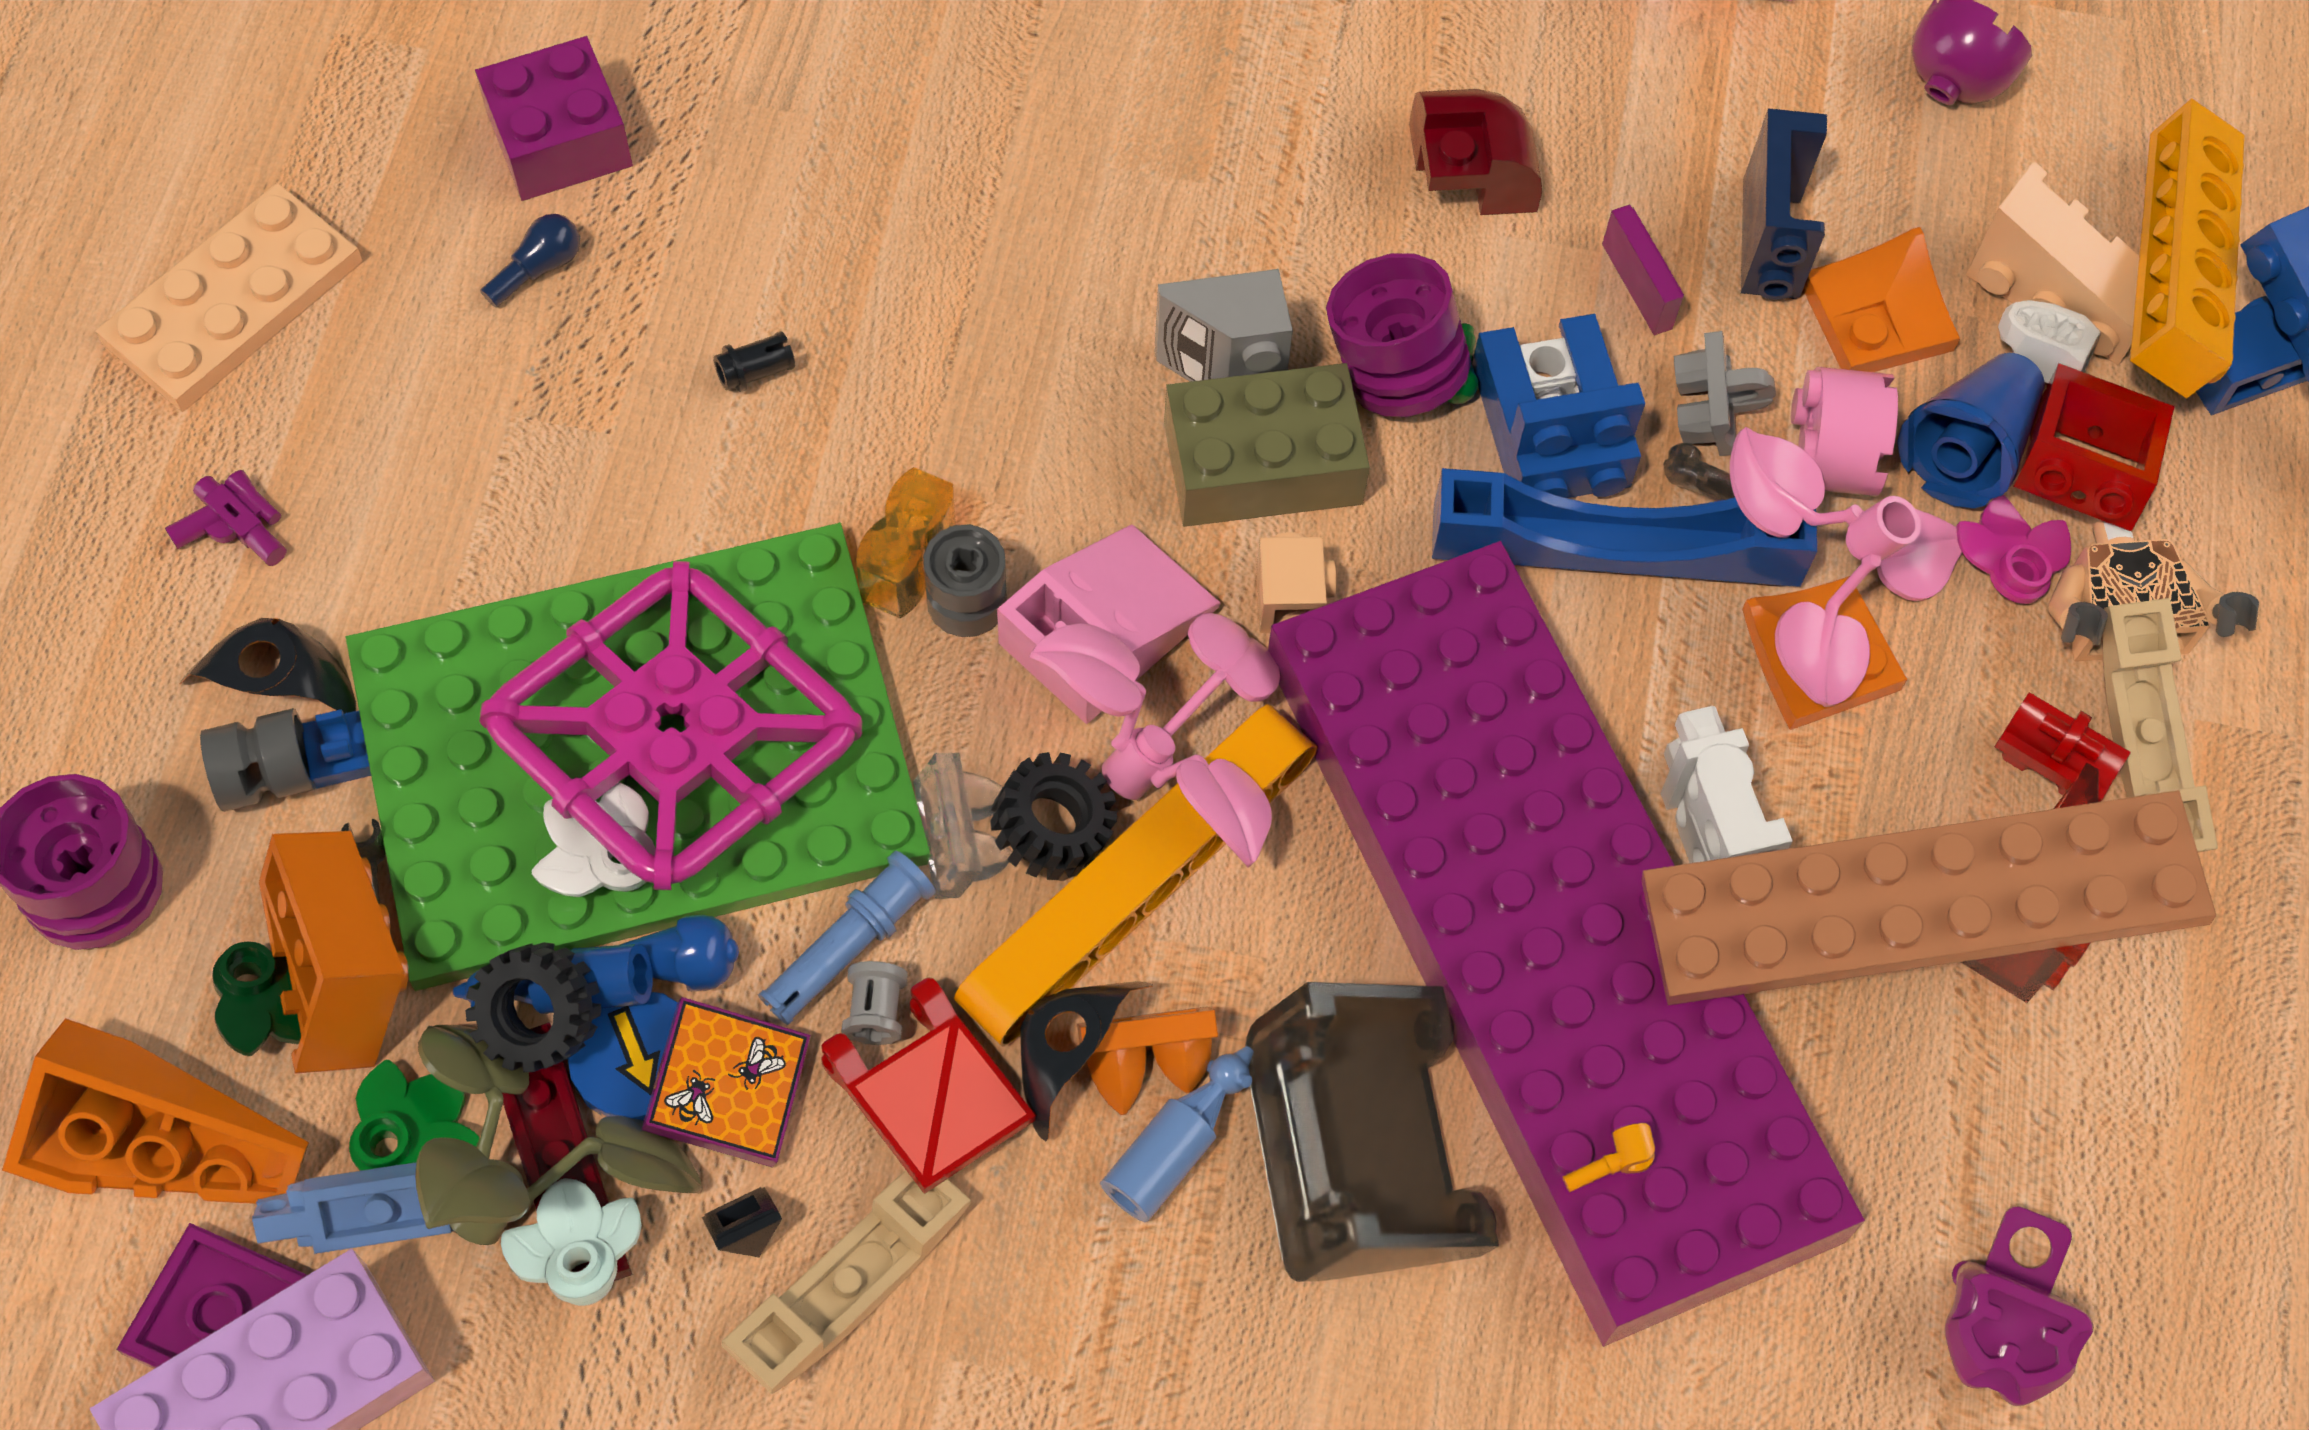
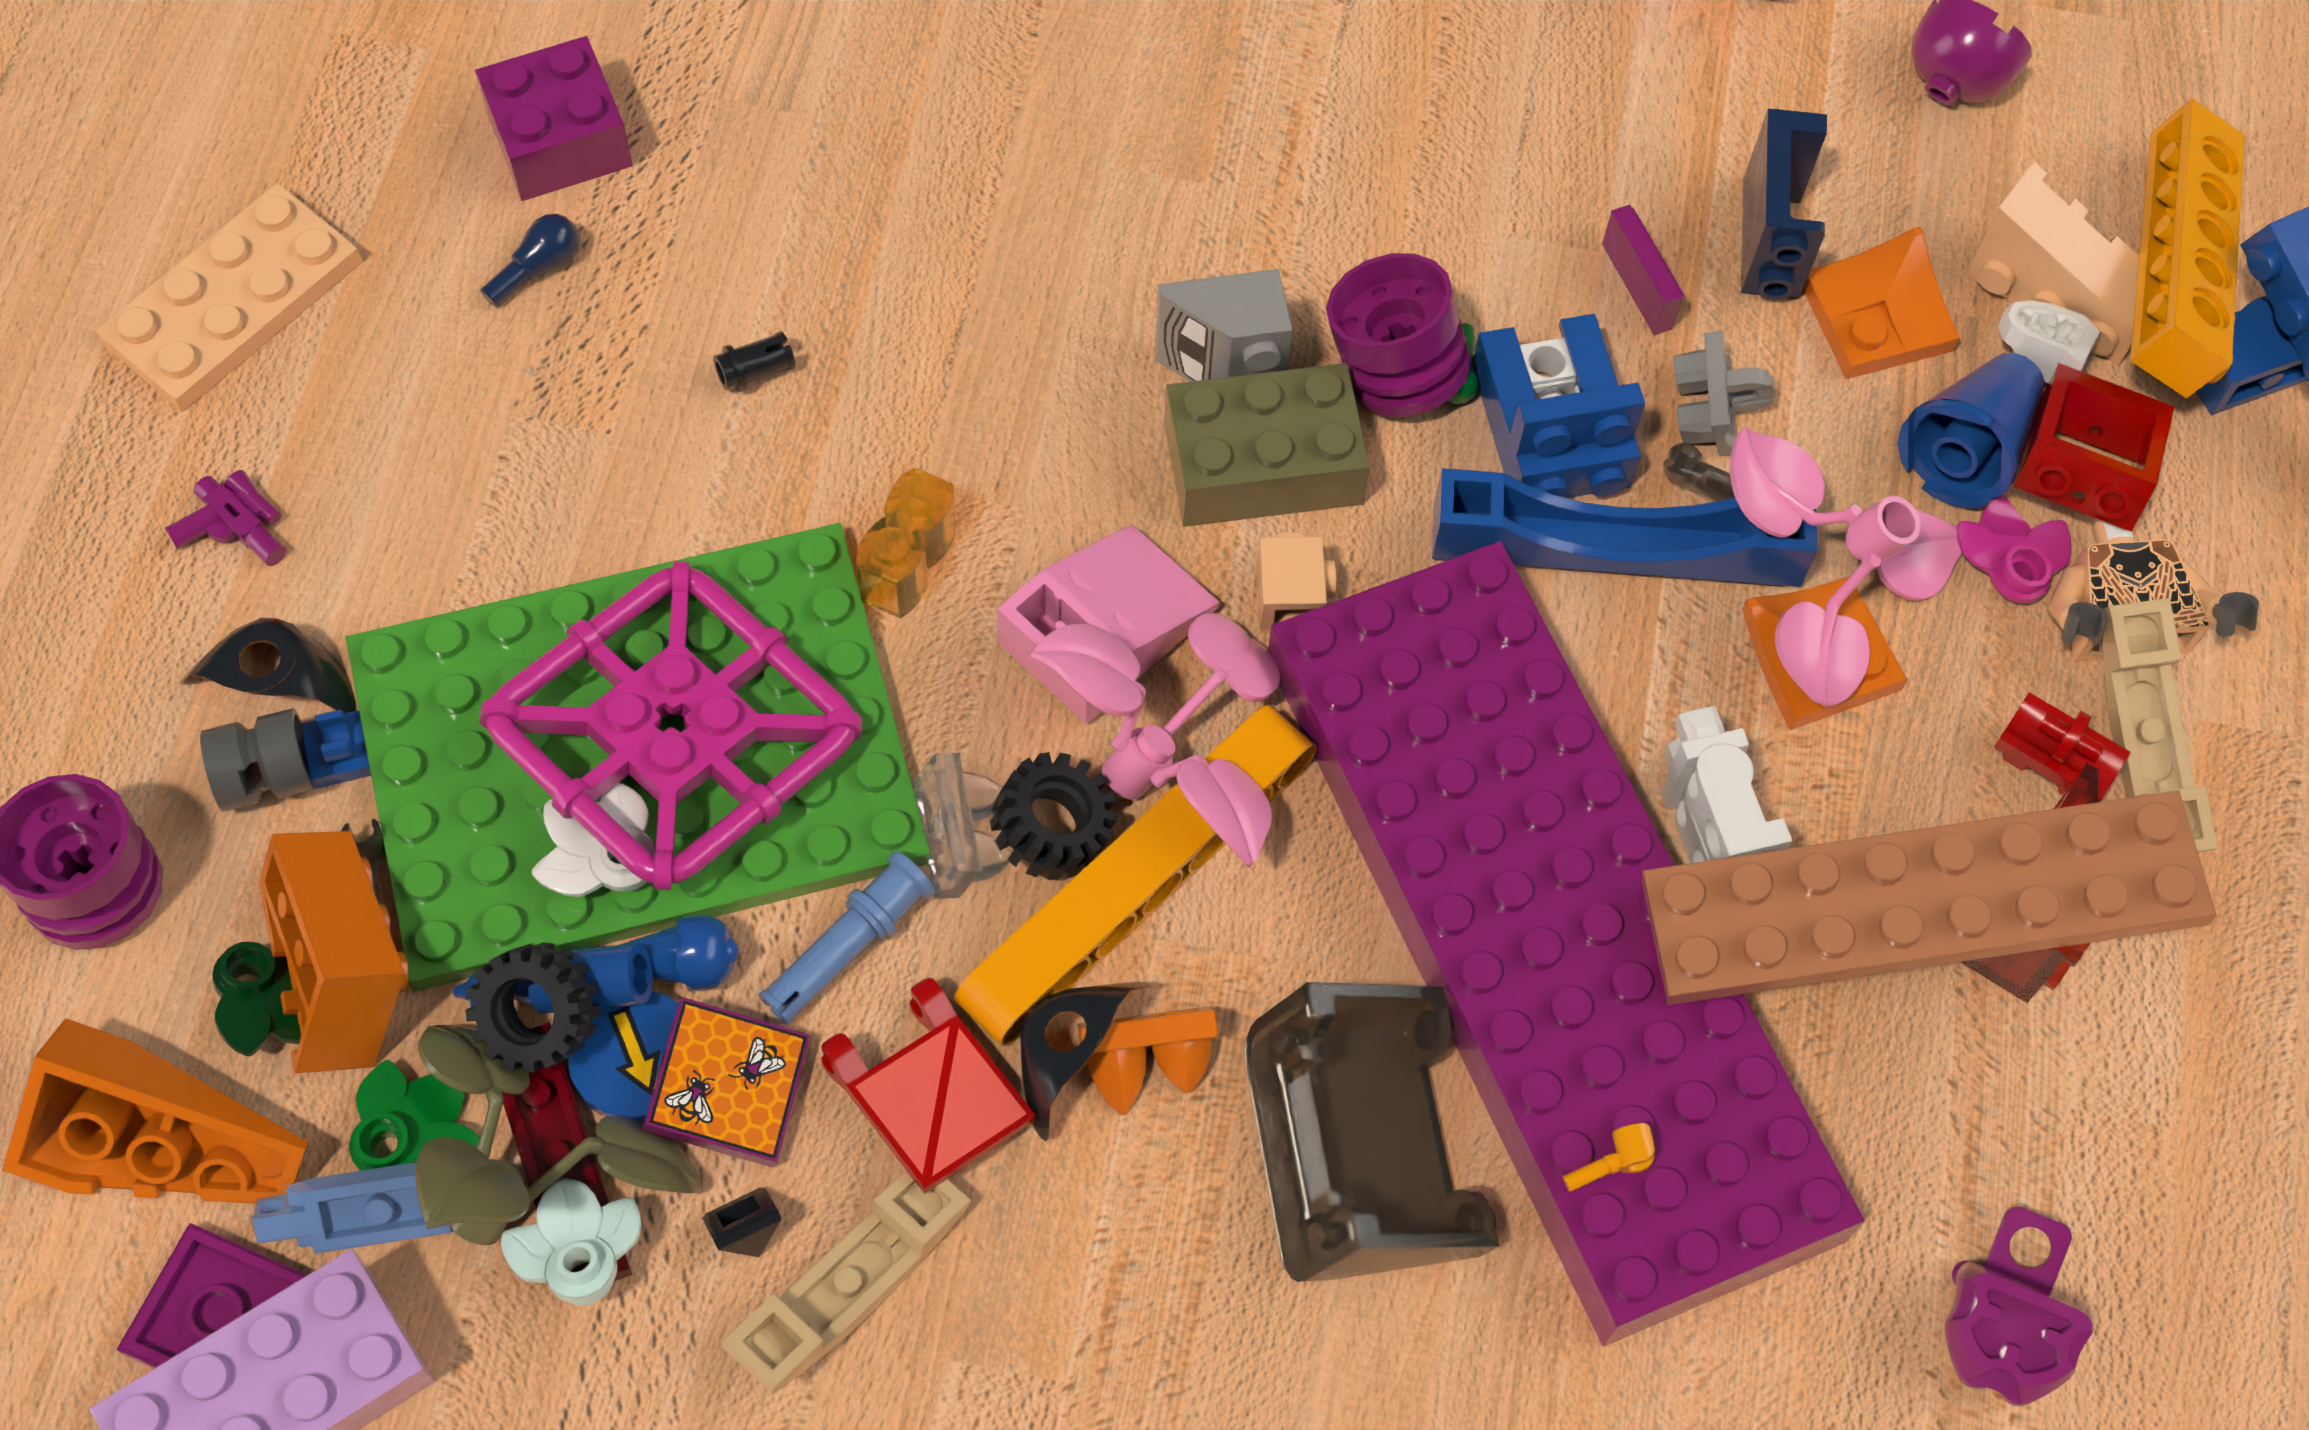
(874, 1002): light grey bush -> none
(965, 580): dark grey wheel -> none
(1174, 1140): medium blue wheel -> none
(1477, 144): dark red brick -> none
(1847, 426): bright pink brick -> none

